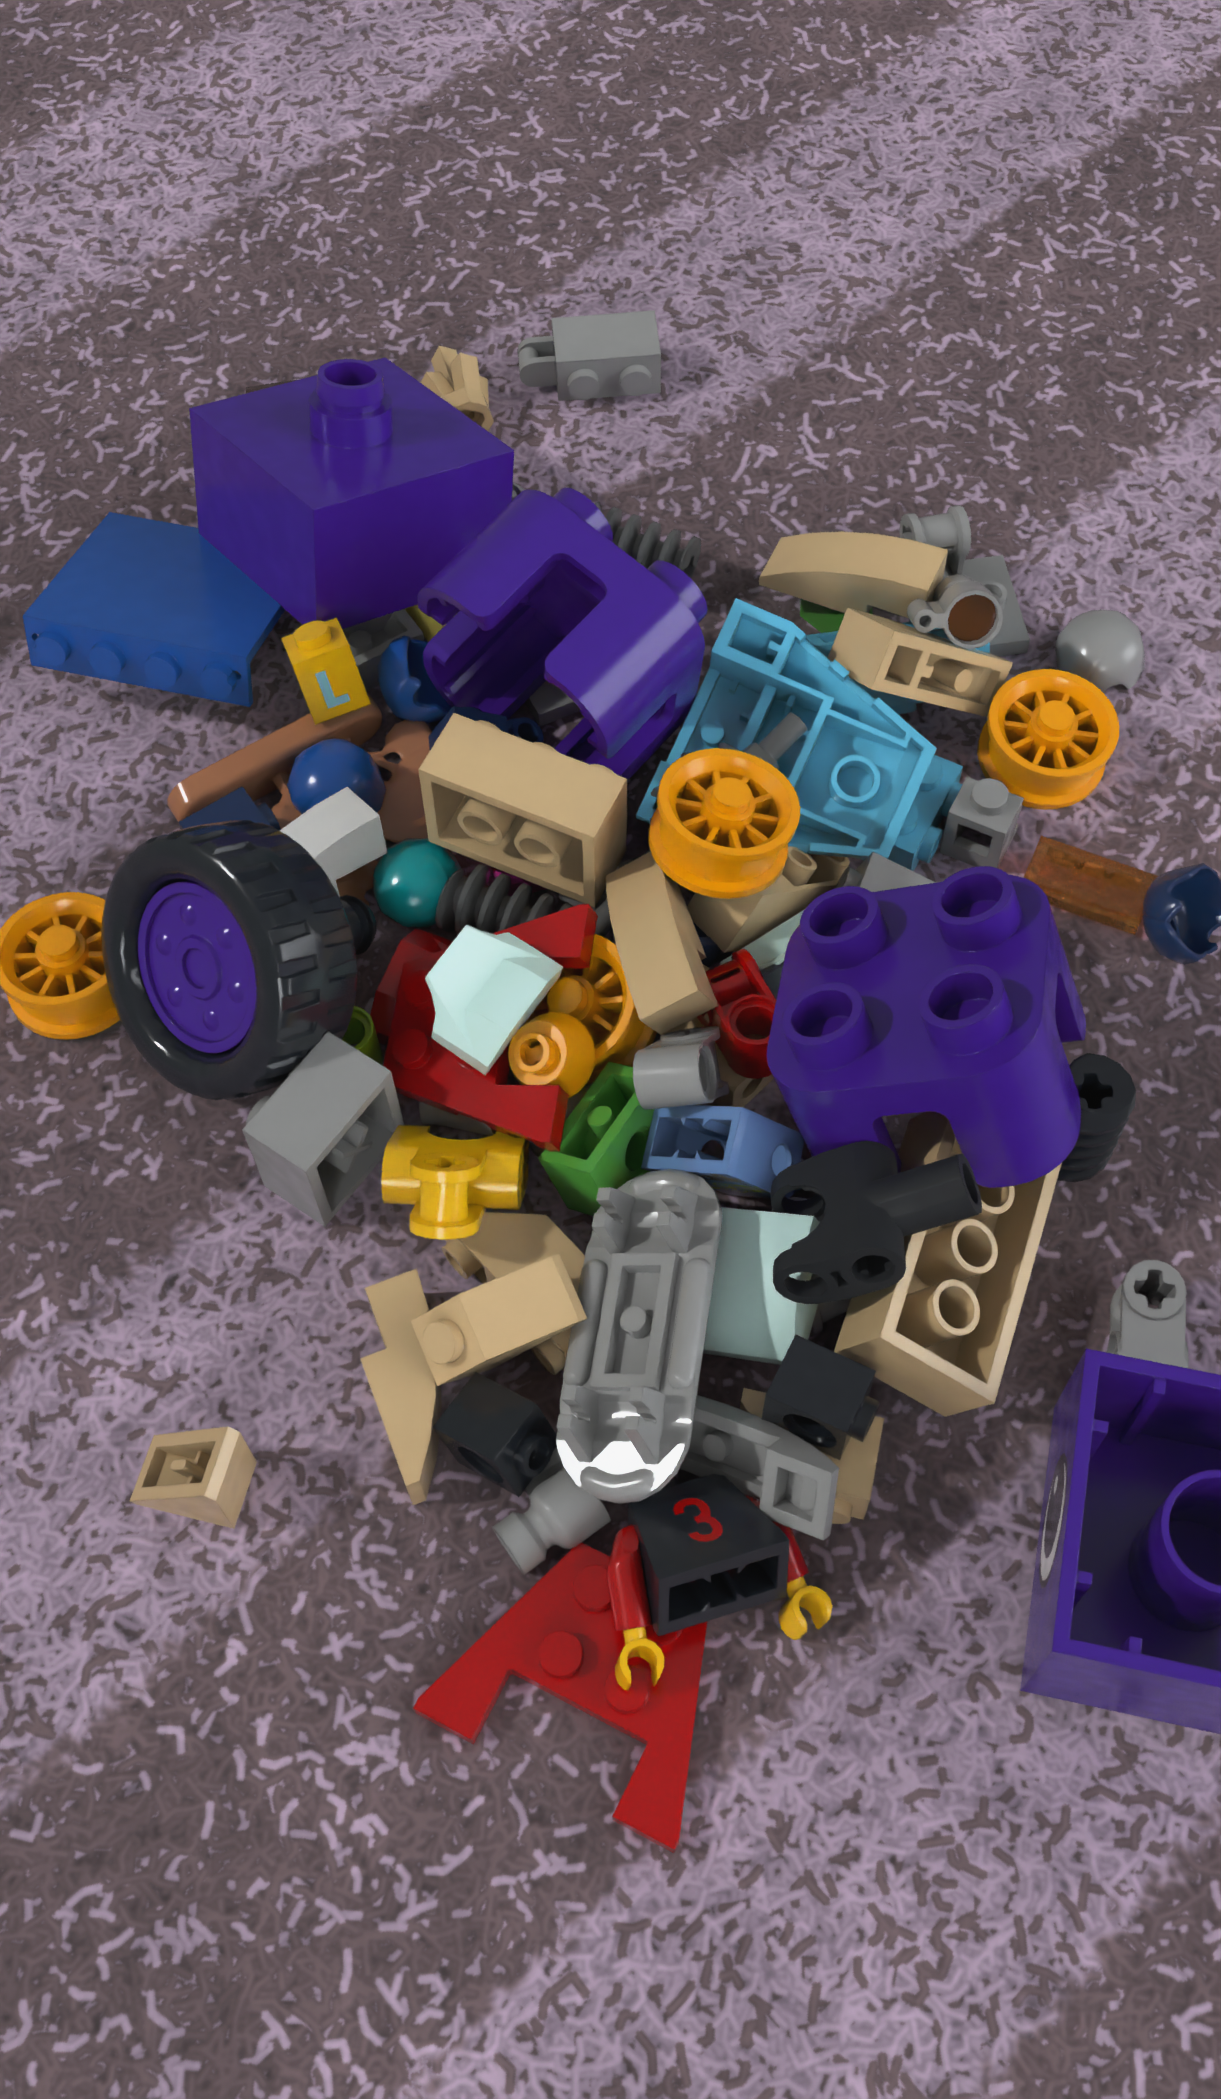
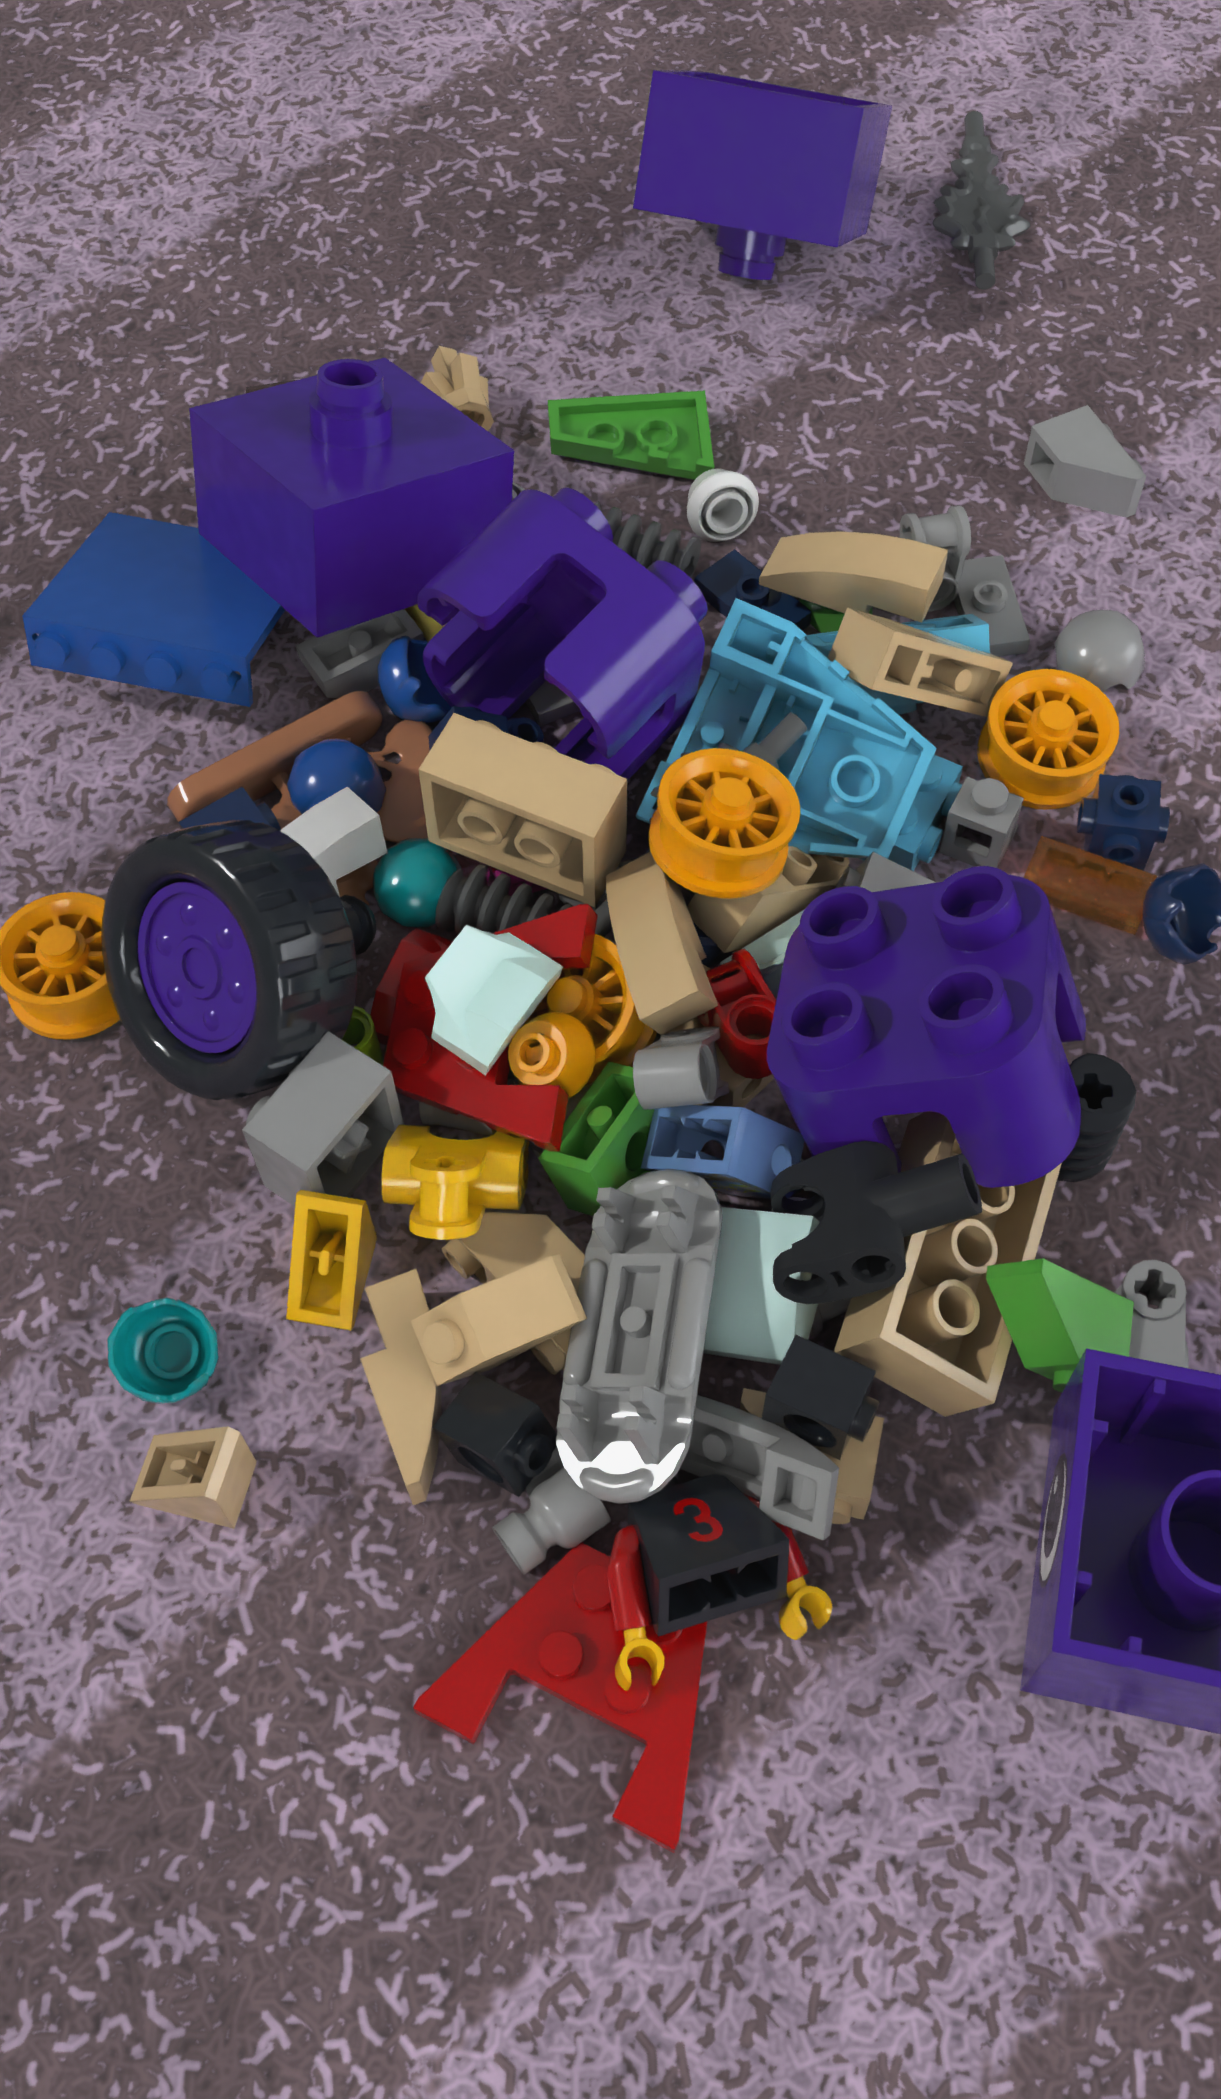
(163, 1350): none -> teal hair
(325, 669): yellow brick -> none
(329, 1259): none -> yellow slope
(595, 356): light grey brick -> none
(635, 431): none -> bright green wing
(721, 505): none -> white cone
(739, 578): none -> dark blue plate
(759, 164): none -> dark purple brick
(963, 611): light grey piece -> none
(979, 209): none -> dark grey piece
(1058, 1316): none -> bright green slope
(1084, 464): none -> light grey slope
(1123, 819): none -> dark blue brick

